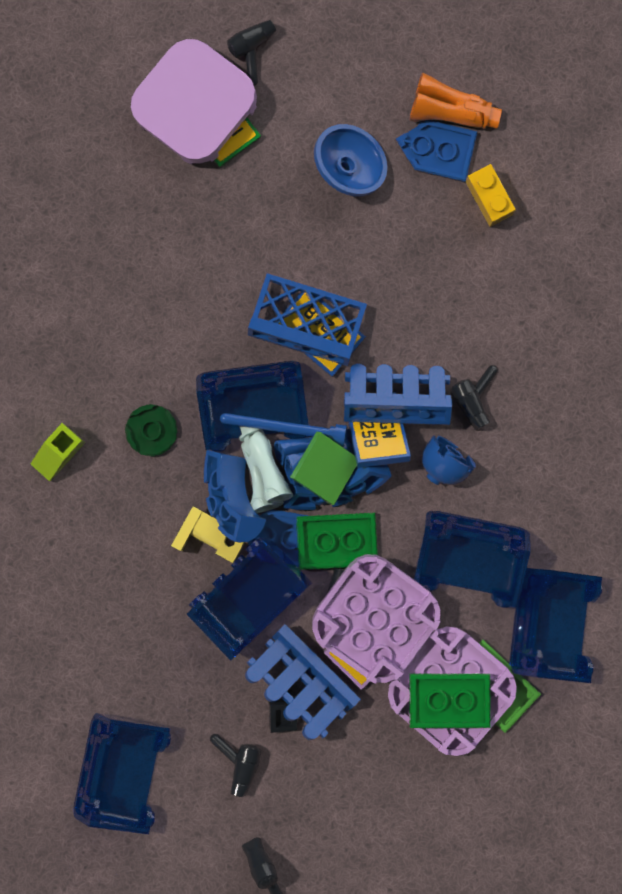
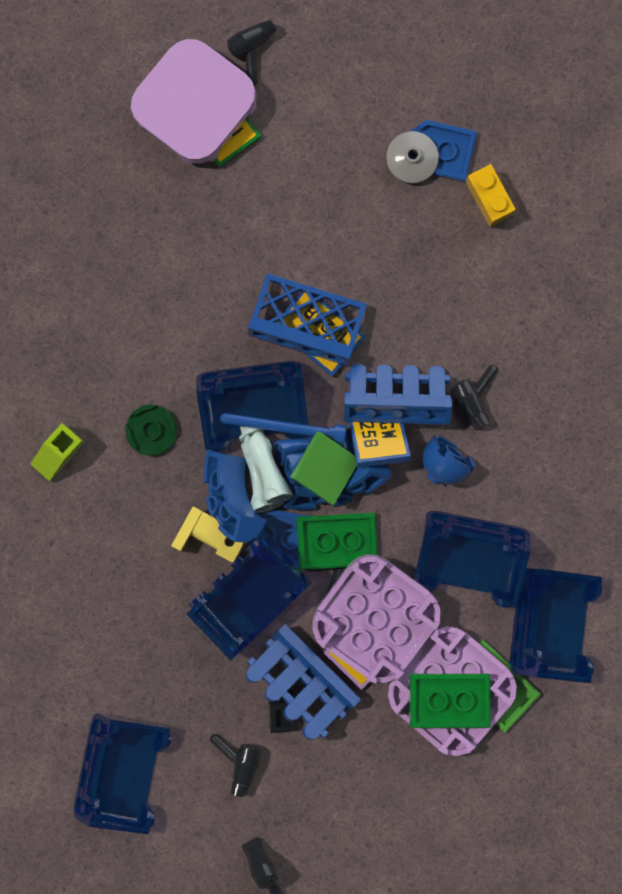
(356, 152): blue dish -> none
(409, 169): none -> light grey dish
(444, 103): orange piece -> none

